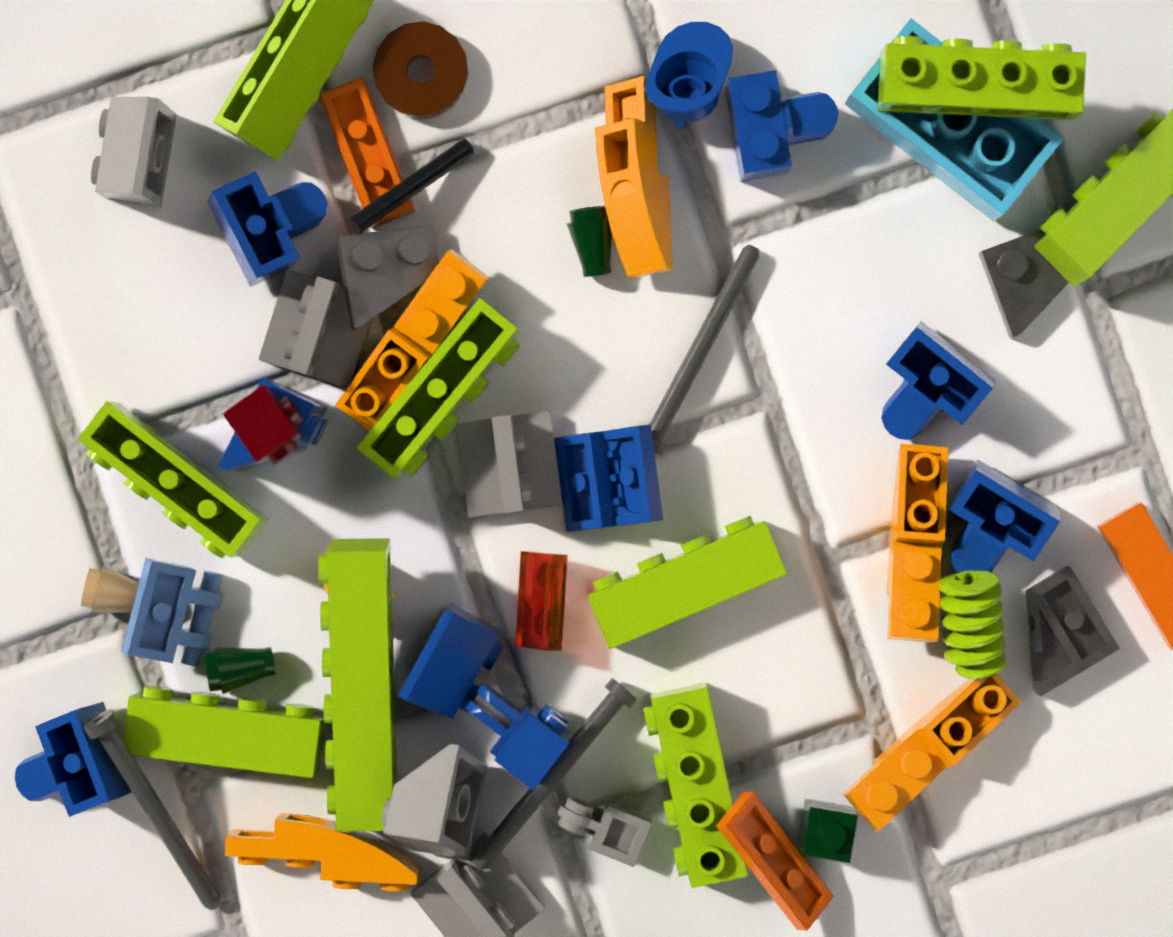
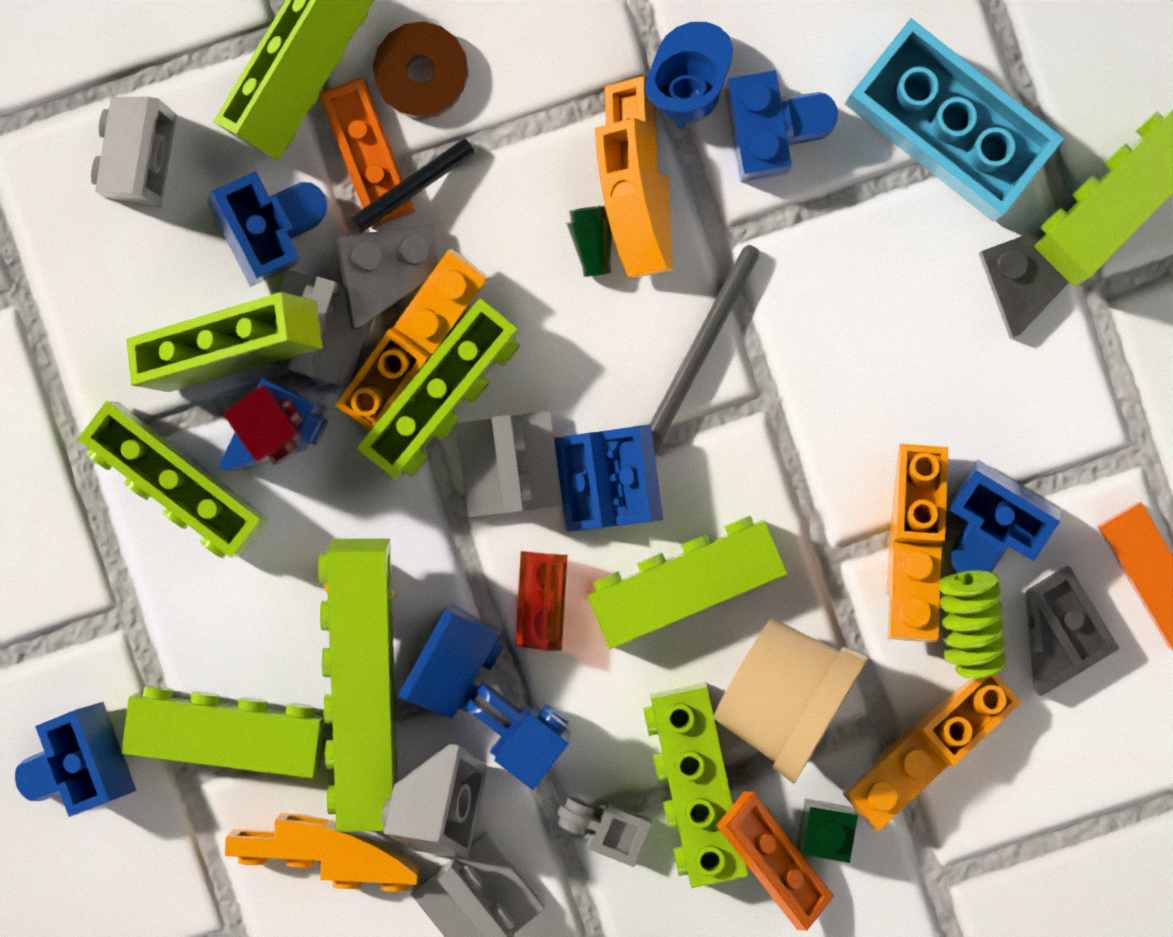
(103, 728): dark grey bar -> none
(109, 591): tan cone -> none
(161, 609): medium blue plate -> none
(224, 342): none -> lime brick
(237, 667): dark green cone -> none
(533, 799): dark grey bar -> none
(788, 695): none -> tan piece
(934, 380): blue brick -> none
(981, 80): lime brick -> none

